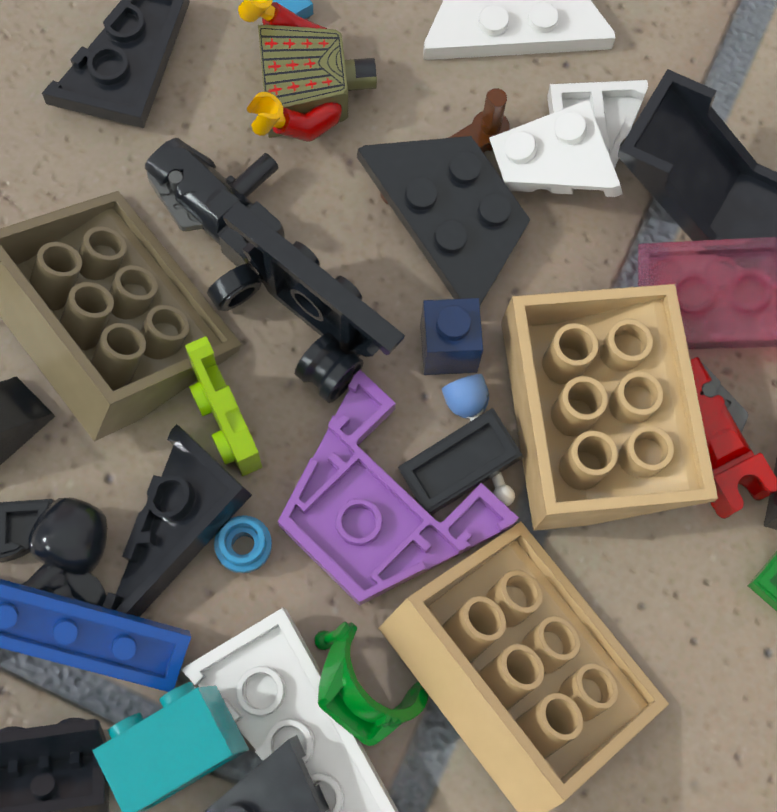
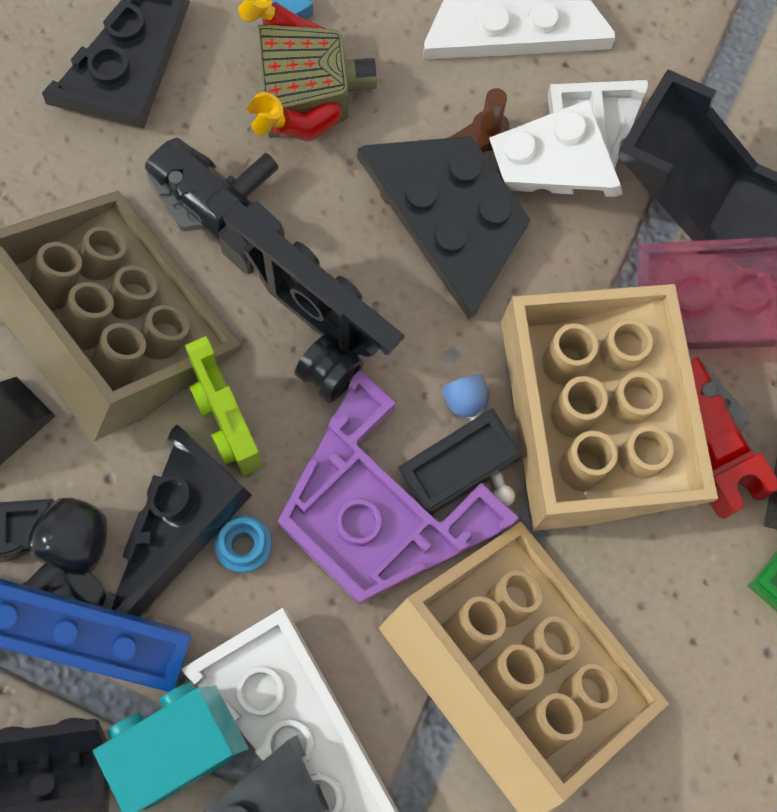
(235, 287): black tile -> none
(348, 702): green helmet -> none
(451, 336): dark blue brick -> none

